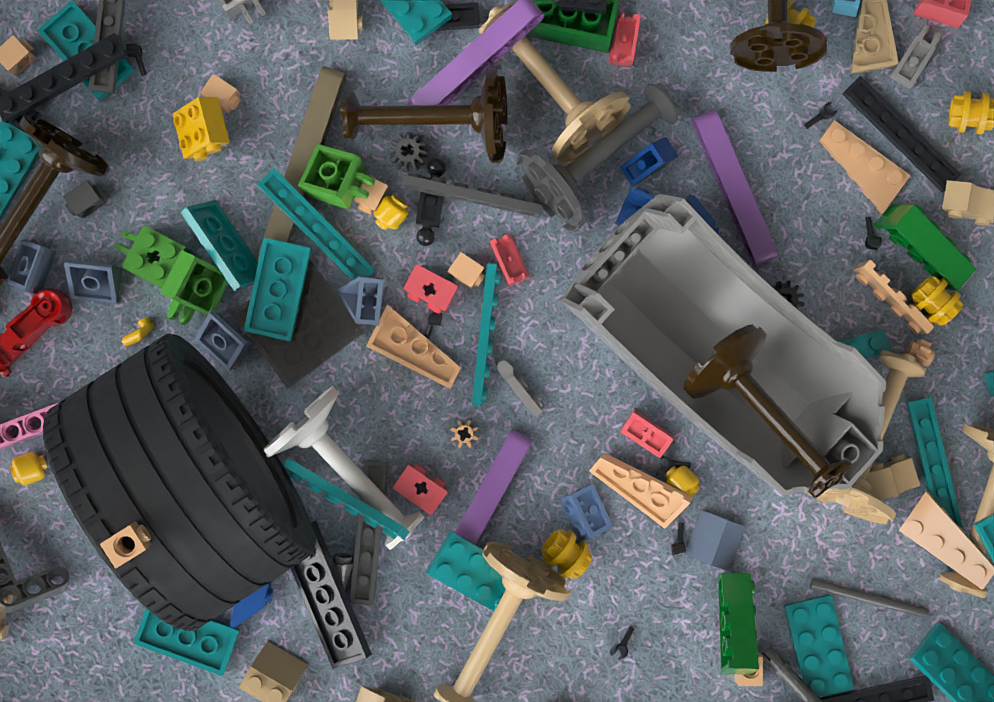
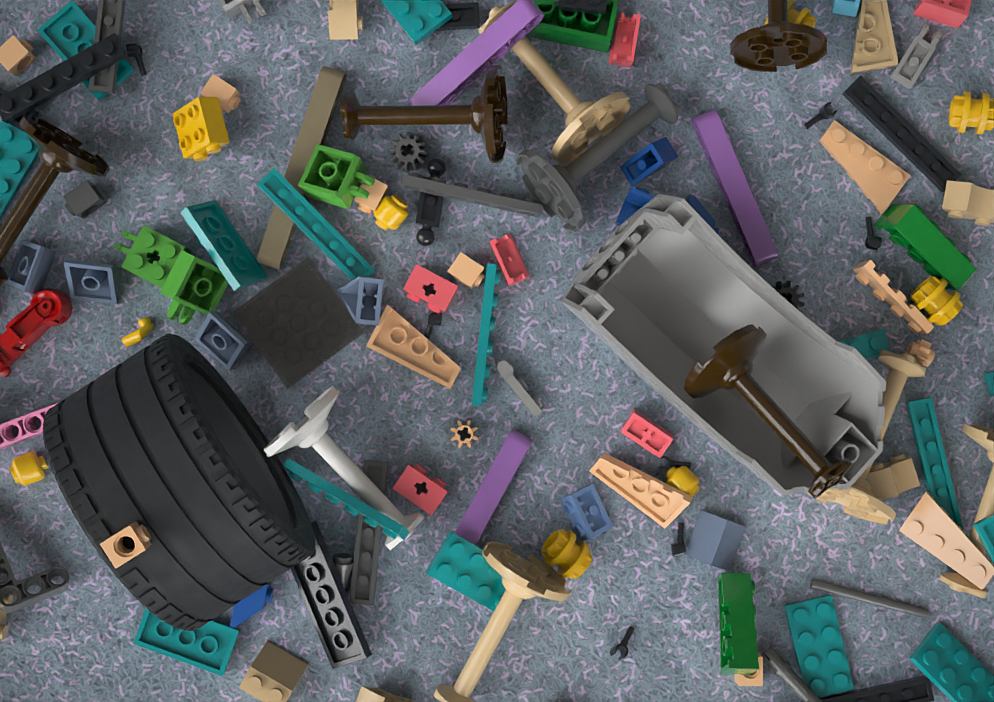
(277, 289): teal plate -> none

